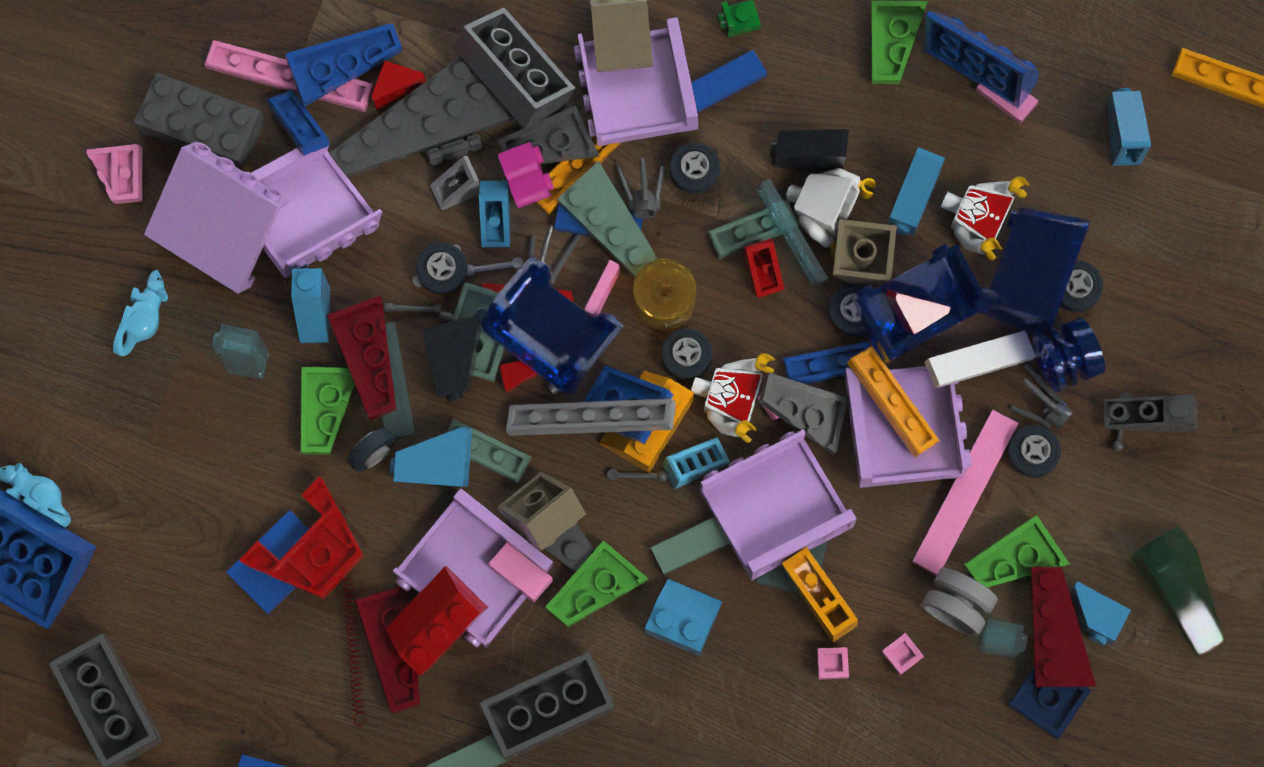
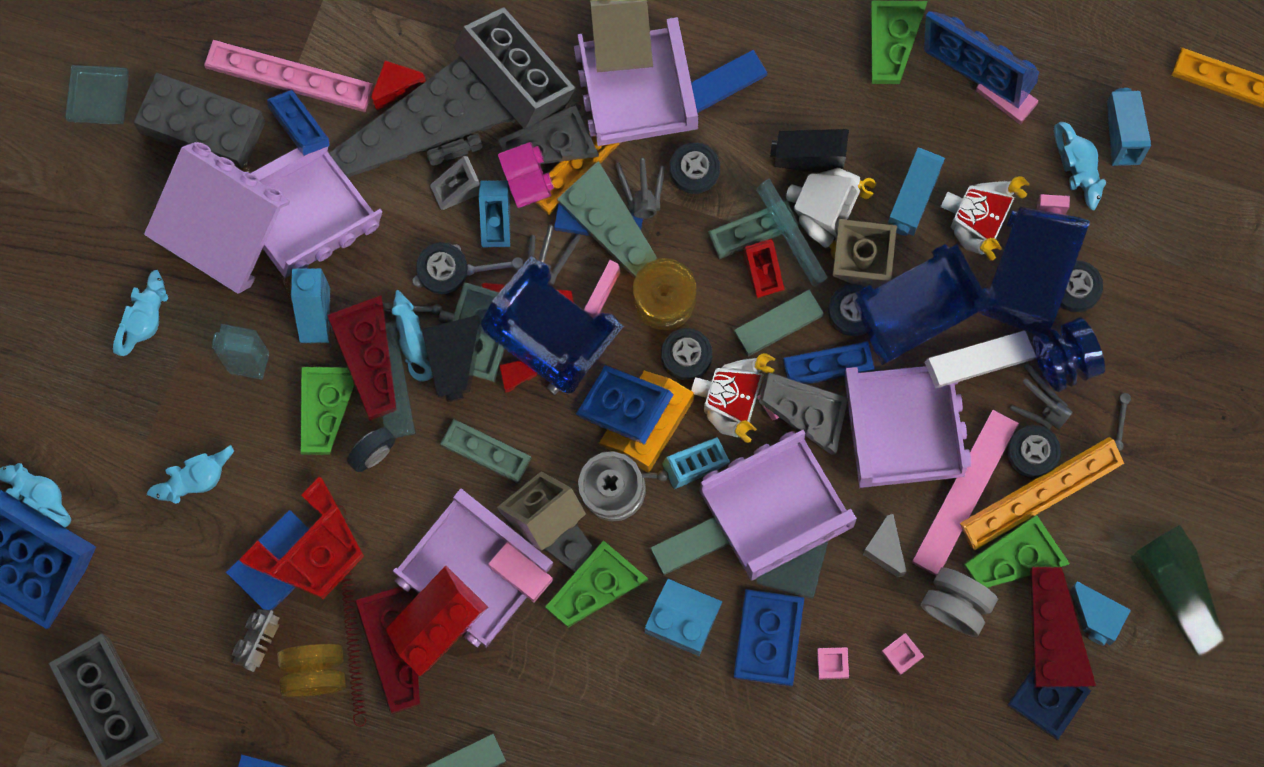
(97, 94): none -> clear light blue tile
(119, 171): bright pink wing -> none
(198, 476): none -> medium azure animal
(257, 624): none -> light grey hinge
(311, 670): none -> clear yellow wheel
(336, 62): blue wing -> none
(411, 337): none -> medium azure animal
(436, 460): dark azure slope -> none
(547, 706): dark grey brick -> none
(591, 417): light grey tile -> none
(608, 469): none -> light grey wheel
(738, 18): green bracket -> none
(769, 638): none -> blue tile
(778, 323): none -> sand green tile
(820, 595): light orange slope -> none
(886, 549): none -> light grey slope
(893, 401): light orange tile -> none
(915, 312): slope -> none
(1003, 639): clear light blue brick -> none
(1041, 493): none -> light orange tile
(1053, 203): none -> bright pink plate
(1082, 160): none -> medium azure animal
(1152, 414): dark grey slope -> none

